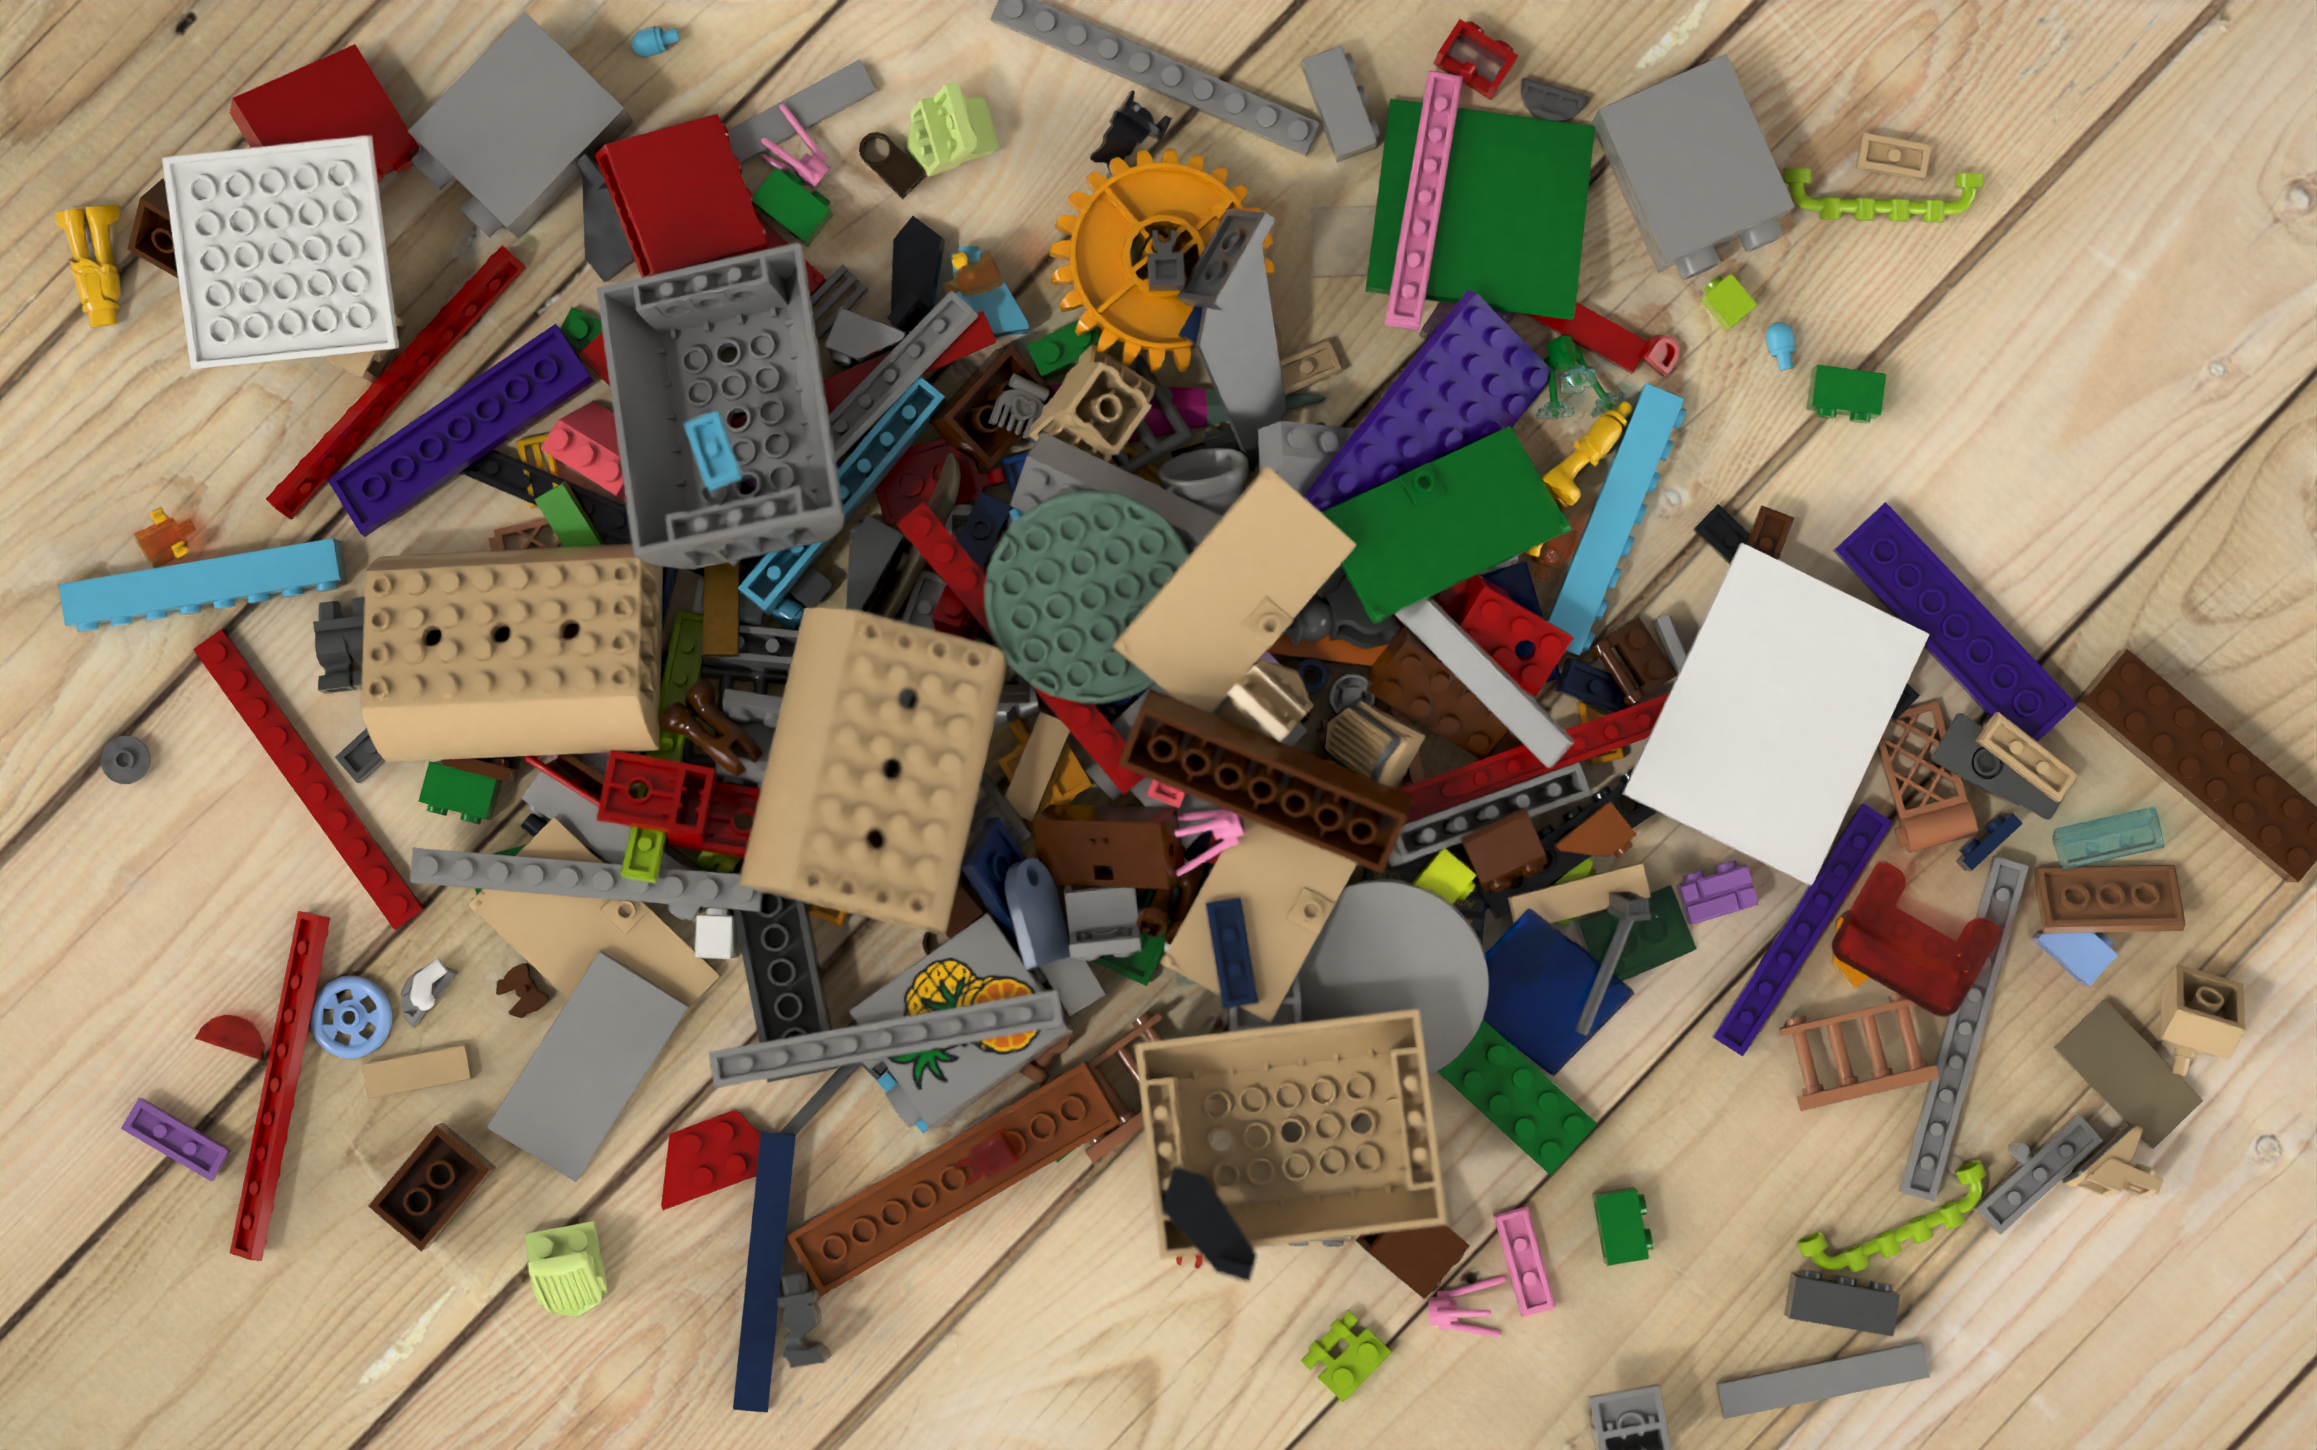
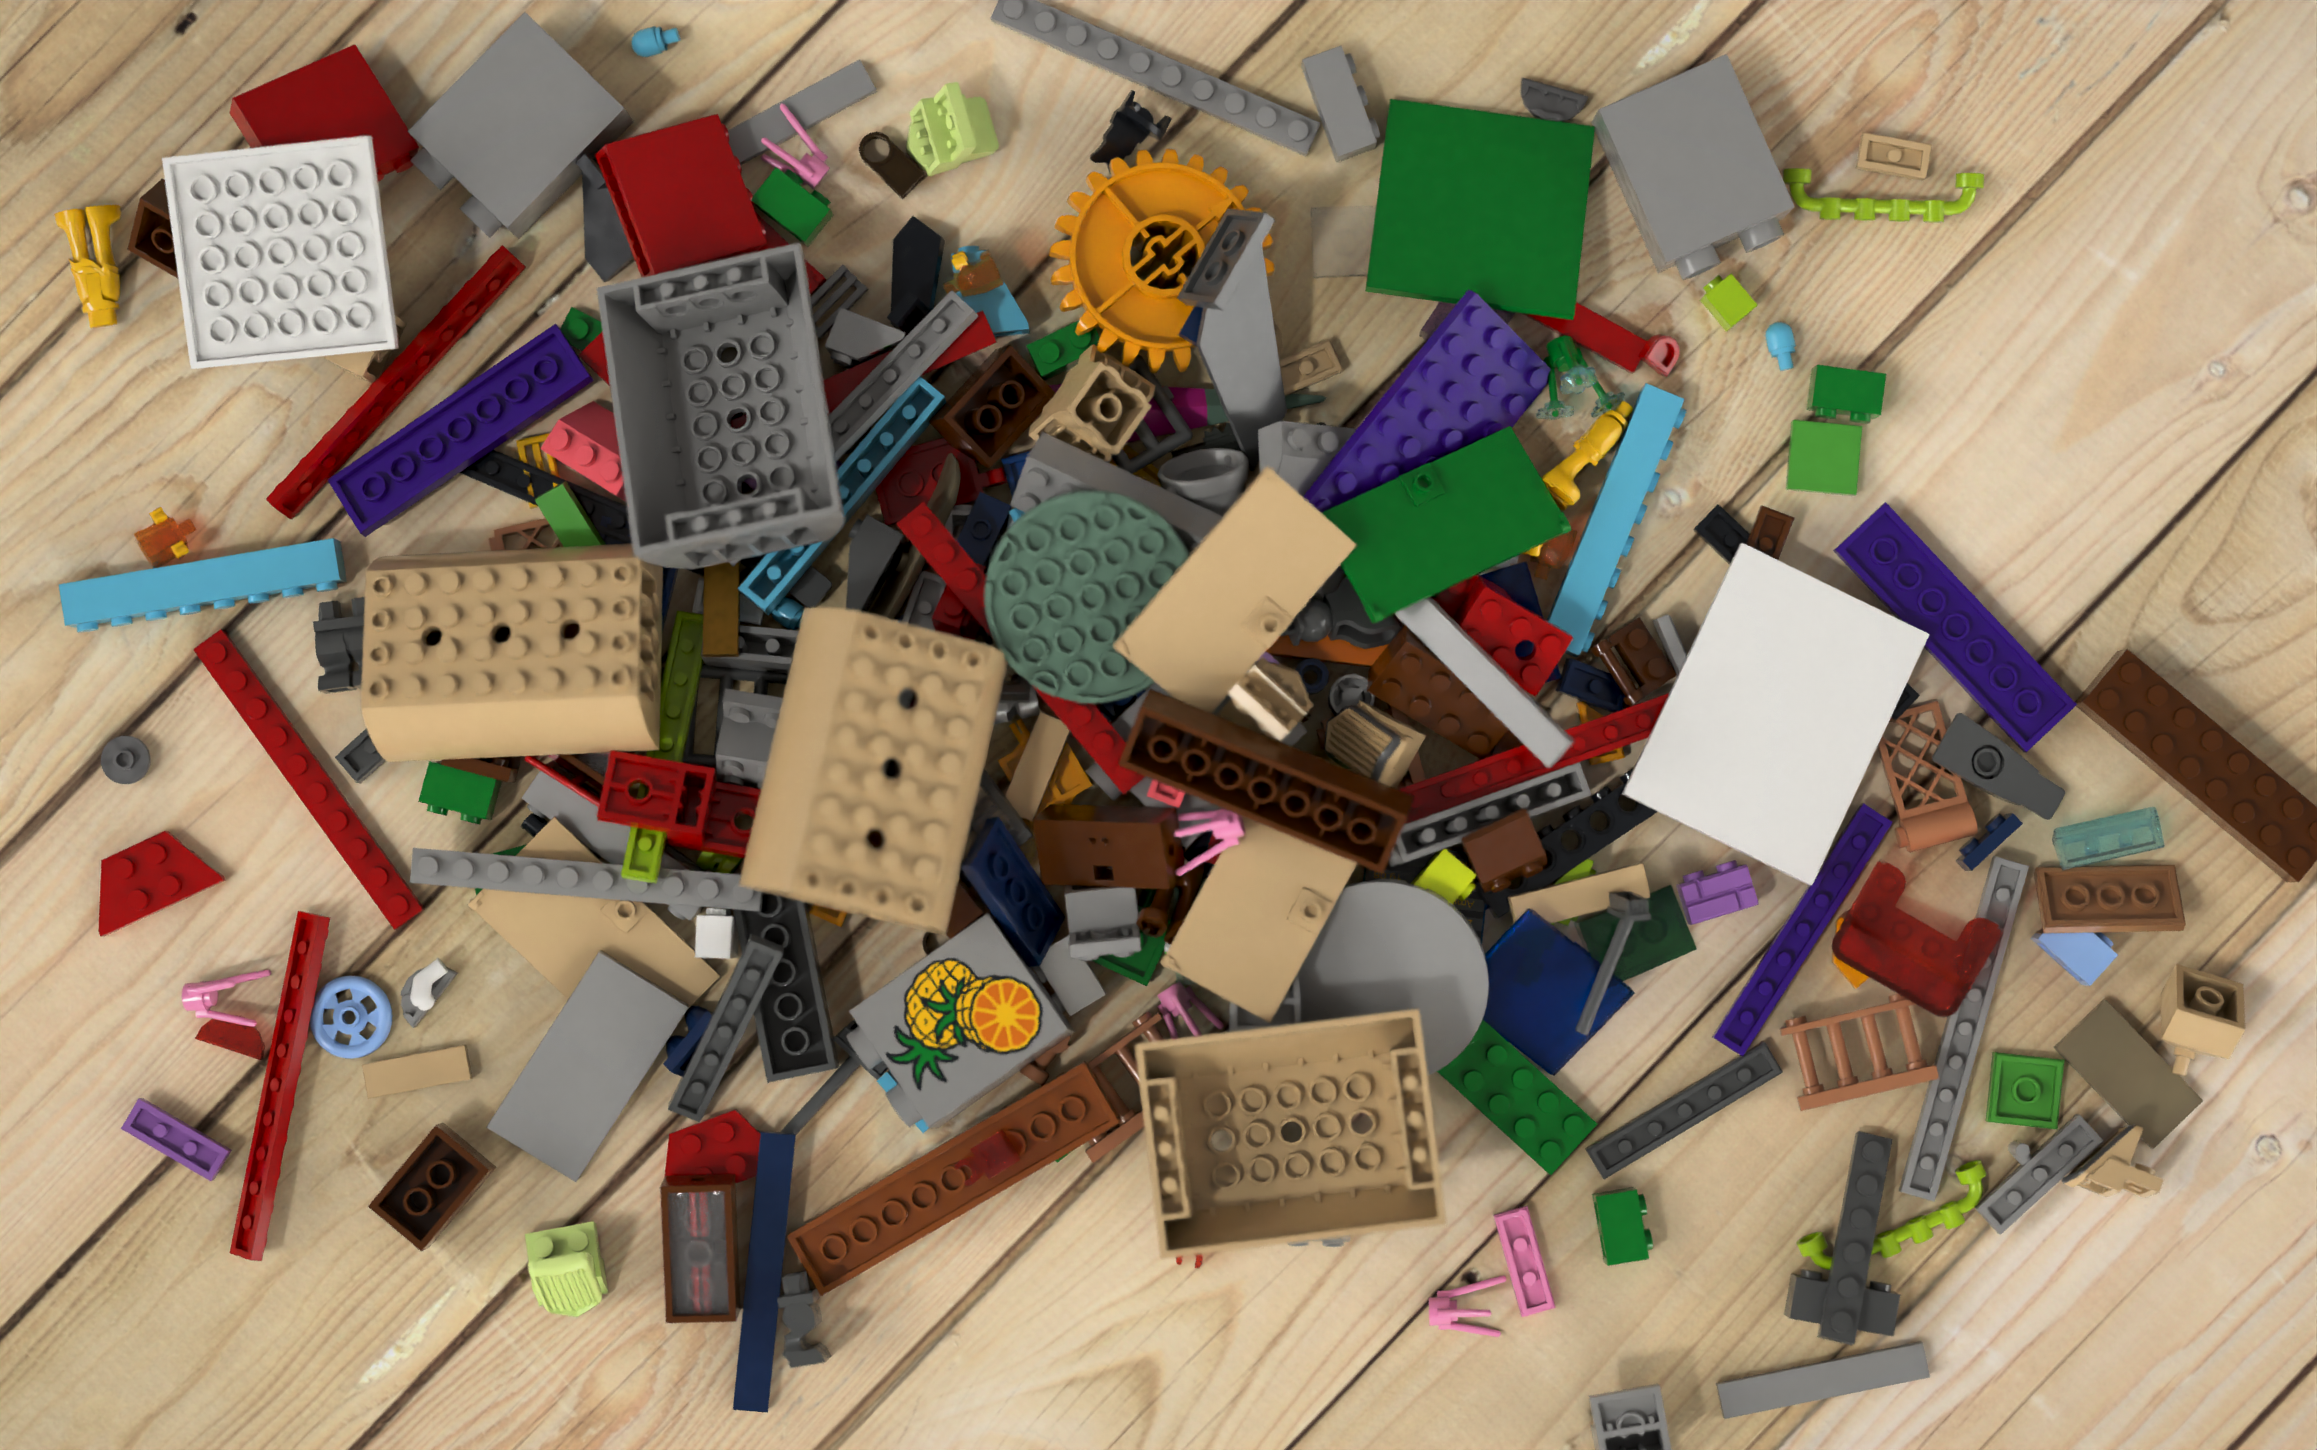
(149, 880): none -> red wing
(203, 995): none -> bright pink plant
(526, 989): reddish brown piece -> none
(681, 1048): none -> dark blue tile
(700, 1248): none -> clear brick
(701, 702): reddish brown piece -> none
(713, 450): medium azure plate -> none
(726, 1027): none -> dark grey plate
(886, 1038): light grey plate -> none
(1022, 402): light grey piece -> none
(1036, 913): sand blue tile -> none
(1165, 267): flat silver plate -> none
(1176, 1001): none -> bright pink plant
(1208, 1224): black piece -> none
(1231, 953): dark blue tile -> none
(1354, 1363): lime plate -> none
(1417, 1254): reddish brown brick -> none
(1423, 201): bright pink tile -> none
(1476, 58): red window -> none
(1598, 835): dark orange slope -> none
(1683, 1110): none -> dark grey tile
(1823, 457): none -> bright green tile
(1854, 1238): none -> dark grey plate
(2024, 1090): none -> bright green tile
(2027, 757): tan tile -> none

